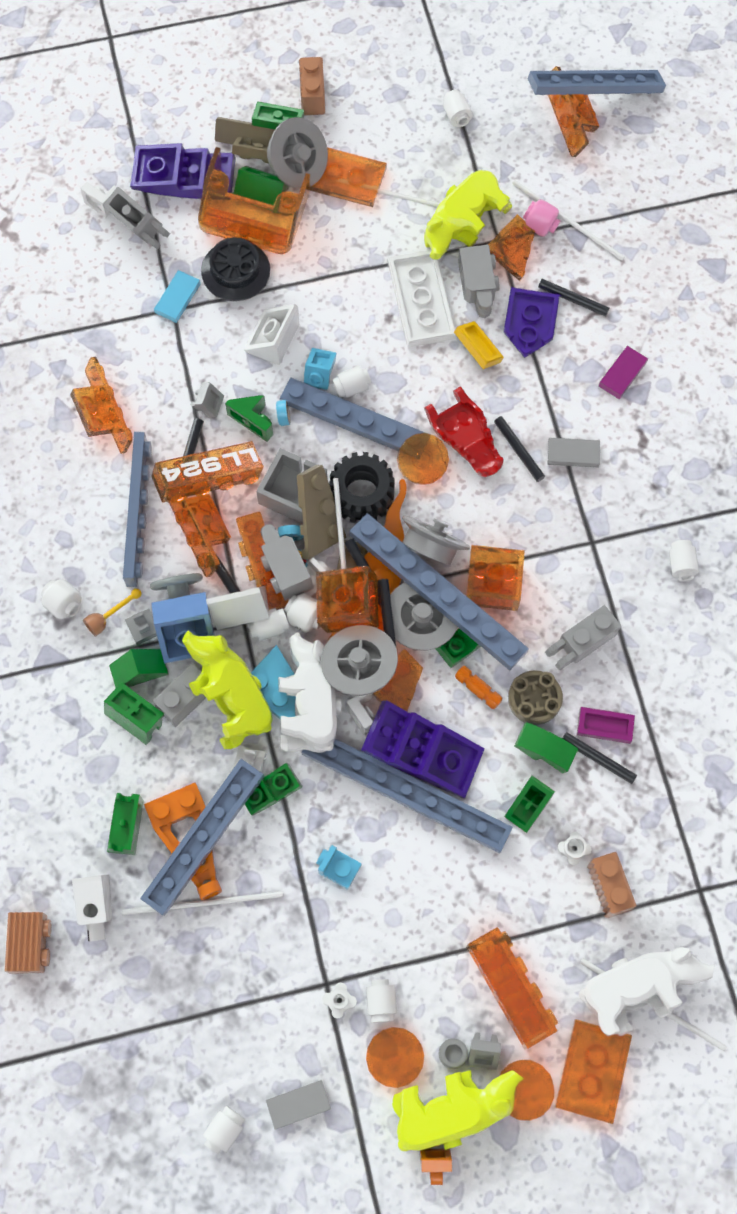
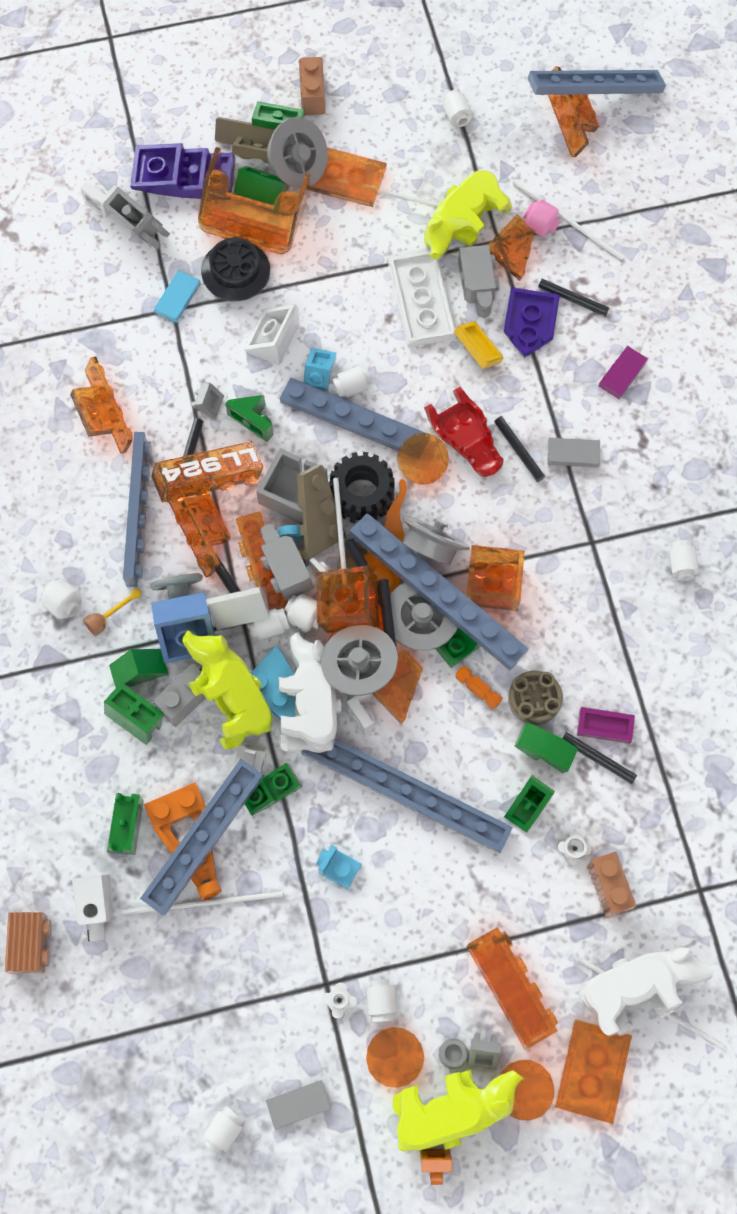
(141, 626): light grey tile -> none
(283, 412): medium azure tile -> none
(423, 749): dark purple slope -> none
(585, 637): light grey hinge -> none

